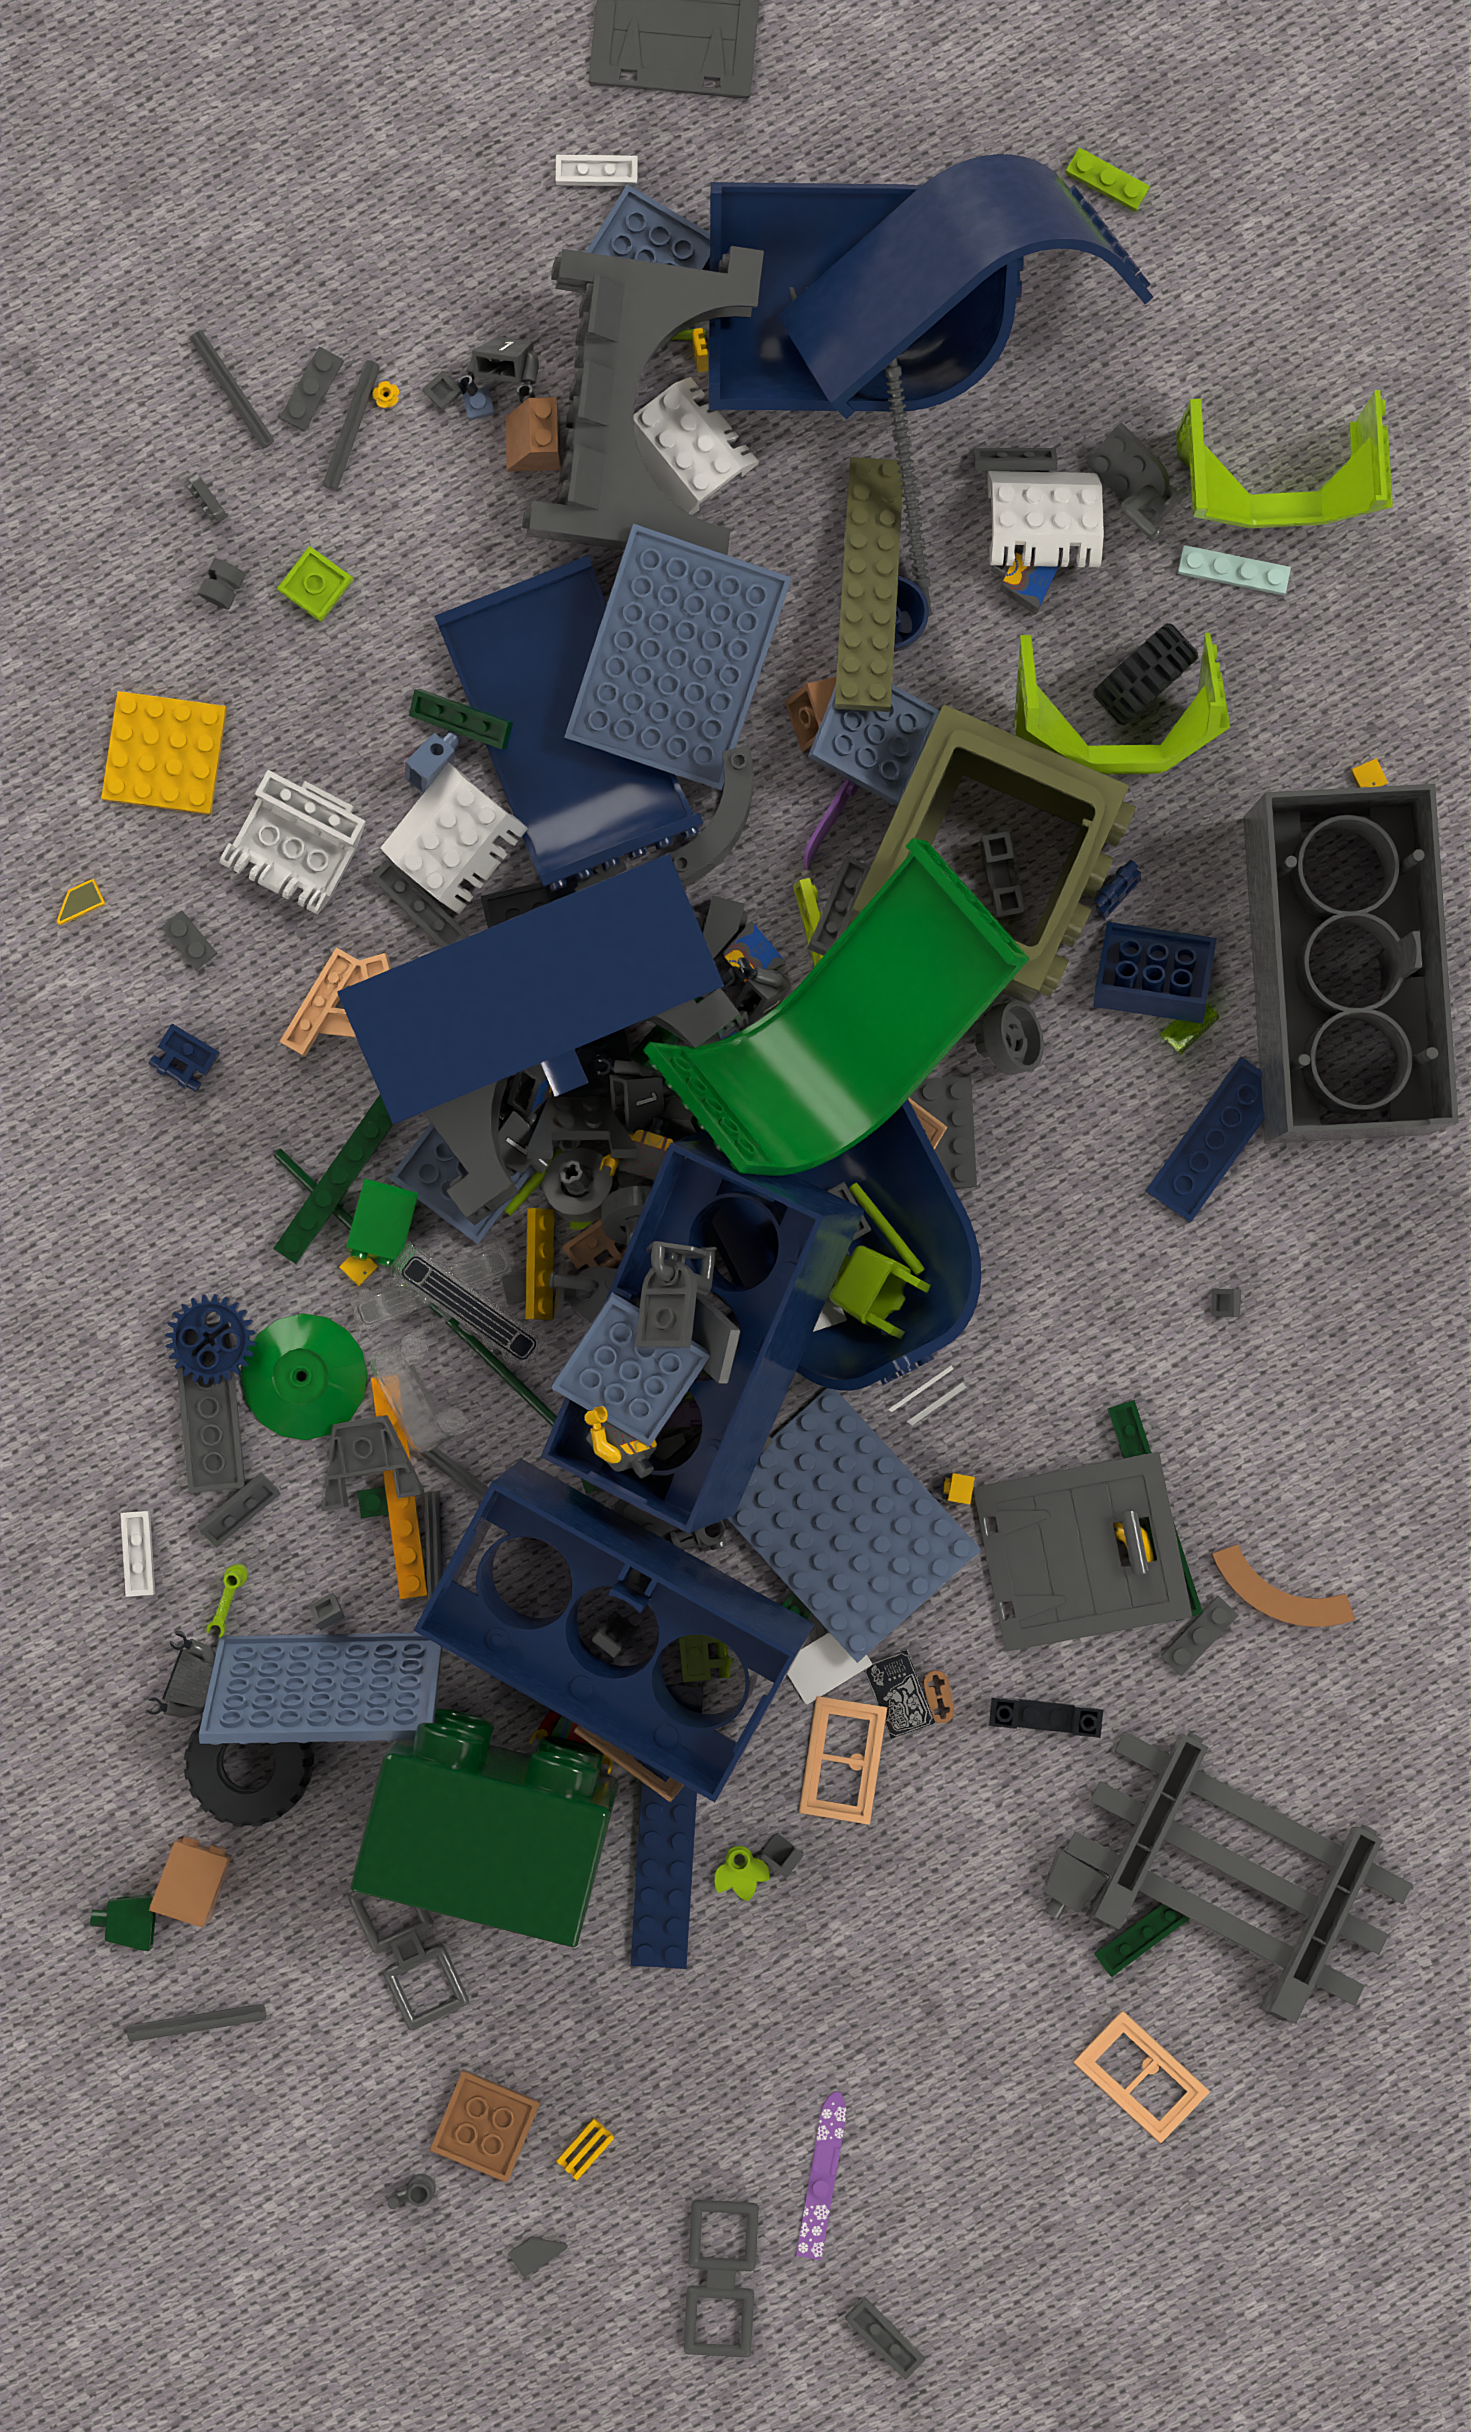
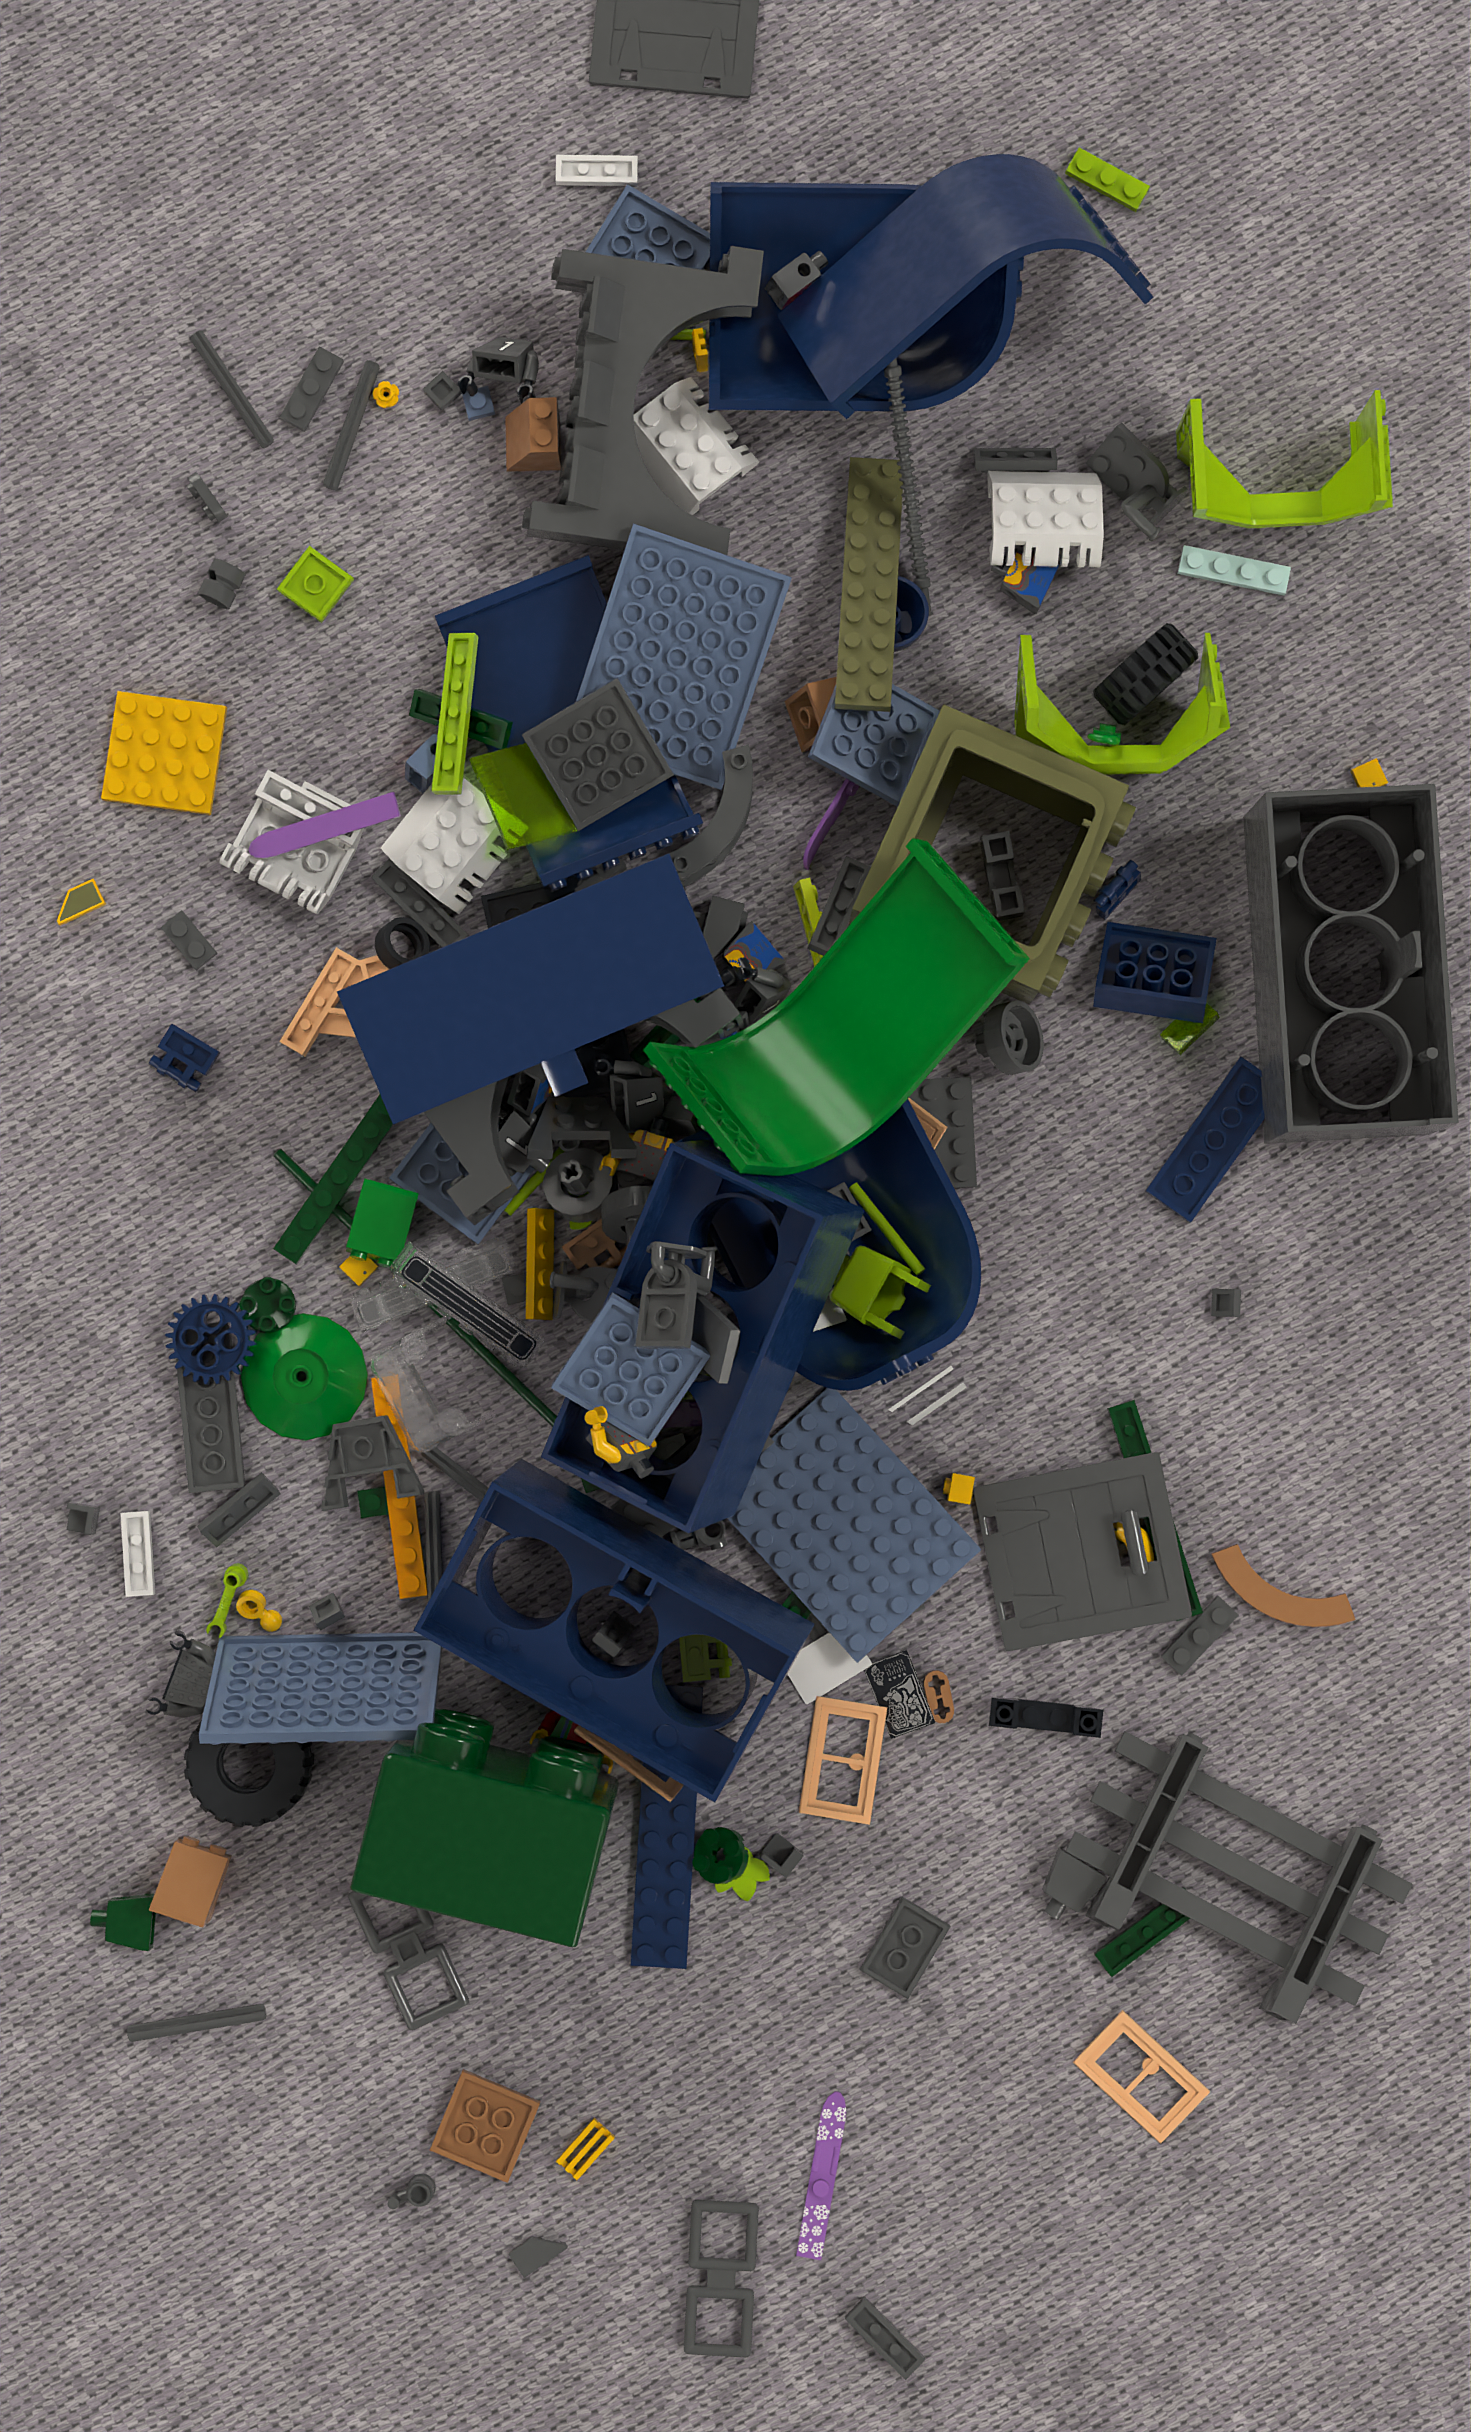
(83, 1518): none -> dark grey panel
(268, 1304): none -> dark green dish
(269, 1619): none -> yellow plate
(325, 826): none -> medium lavender piece
(408, 927): none -> black tyre
(455, 714): none -> lime plate
(520, 797): none -> clear neon green piece
(597, 754): none -> dark grey plate
(733, 1848): none -> dark green plate
(789, 284): none -> dark grey torso
(905, 1947): none -> dark grey tile
(1105, 734): none -> green plate

